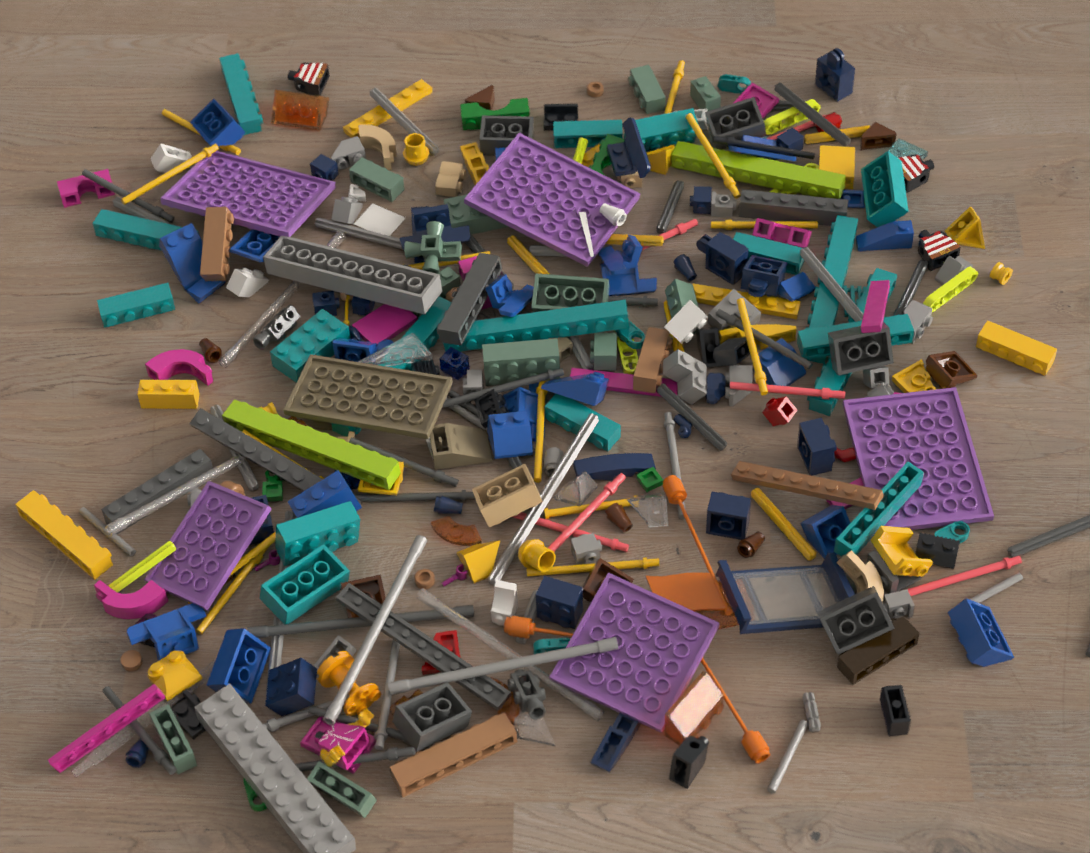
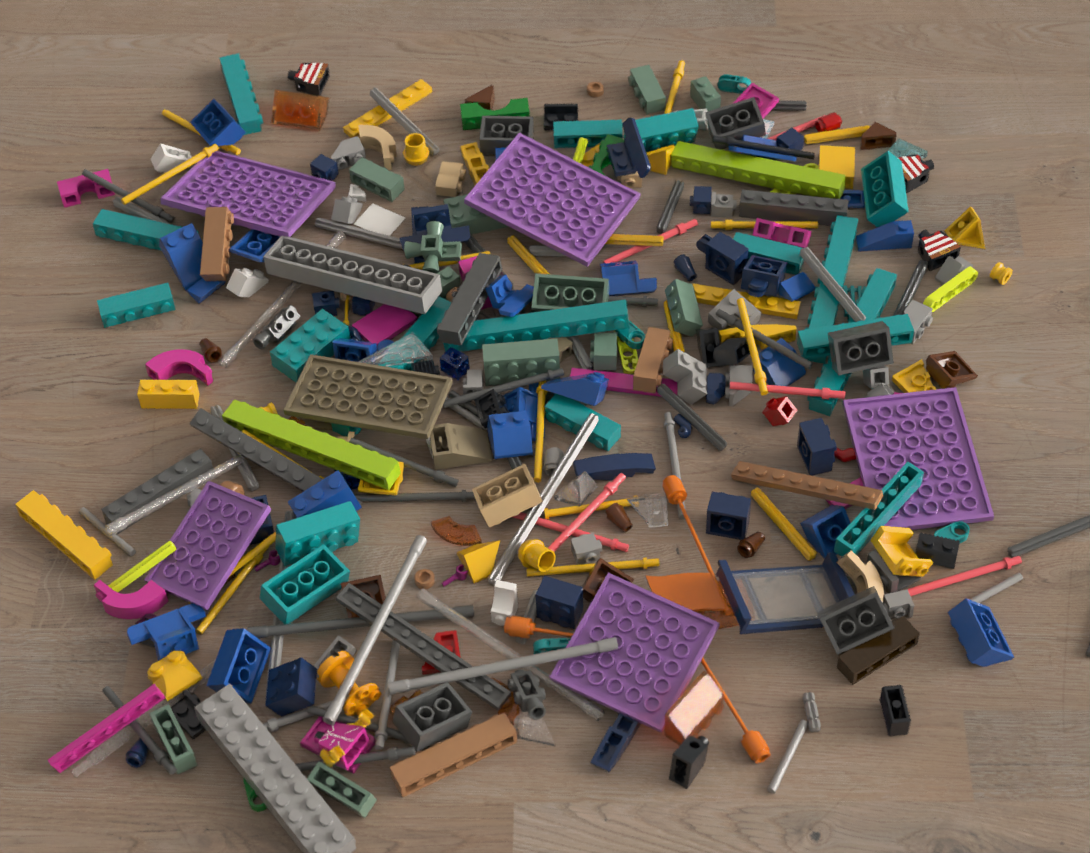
(131, 660): medium nougat tile -> none
(272, 488): green plate -> none
(447, 506): dark blue cone -> none
(583, 217): white sticker -> none
(613, 214): white cone -> none
(618, 260): blue plate -> none
(649, 479): green plate -> none
(686, 322): white brick -> none
(728, 181): yellow bar -> none
(774, 123): neon yellow beam -> none
(812, 114): dark grey axle -> none
(835, 75): dark blue brick -> none
(875, 306): dark pink tile -> none
(1016, 348): yellow brick -> none

